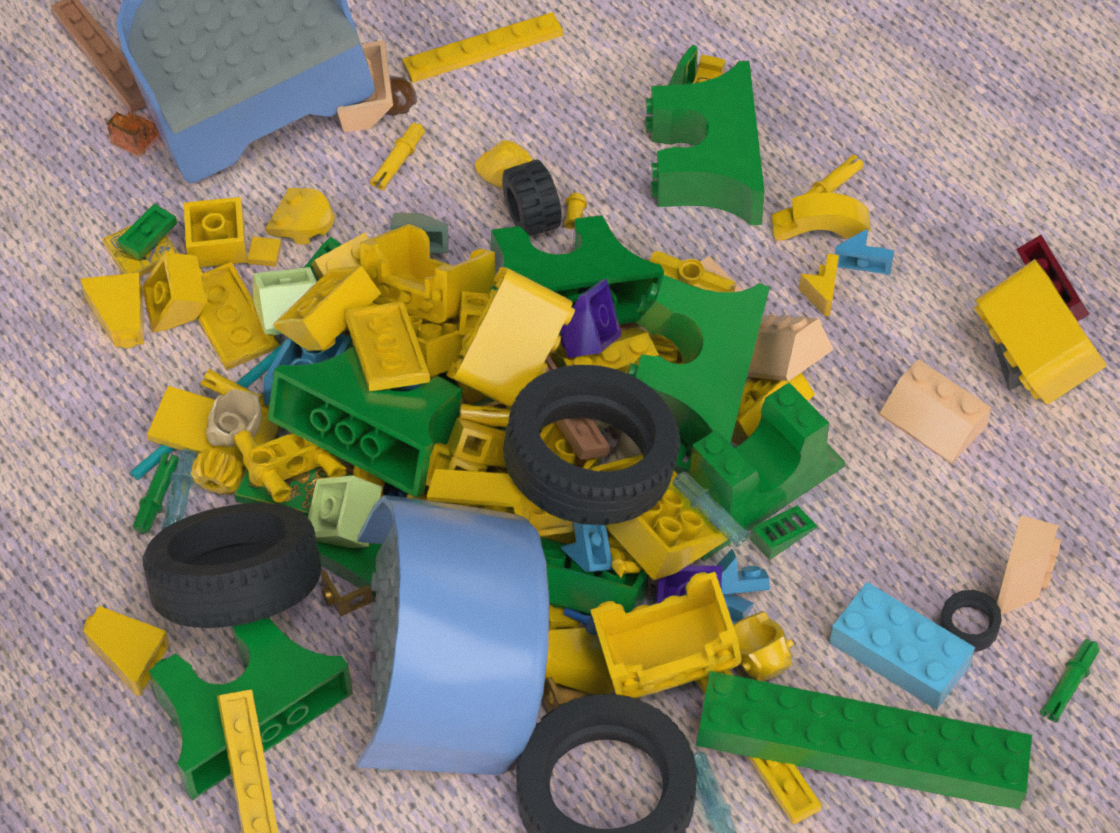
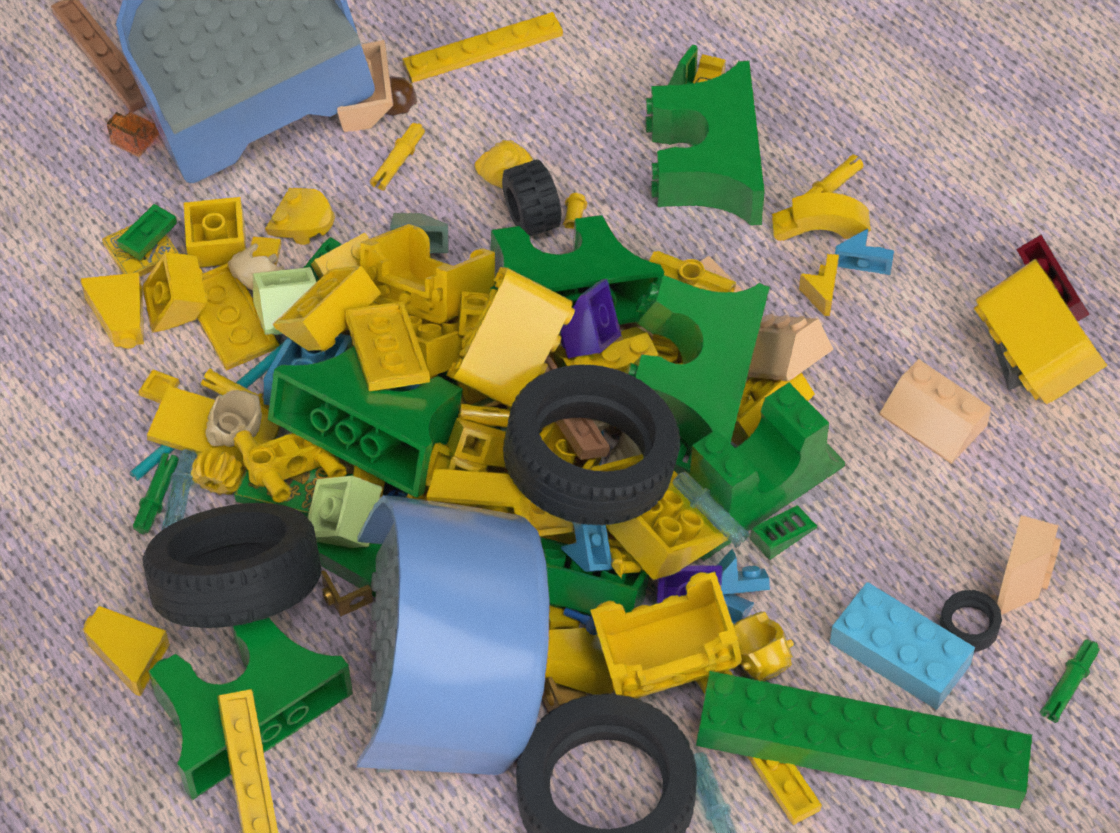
(156, 385): none -> yellow tile
(244, 265): none -> tan hair

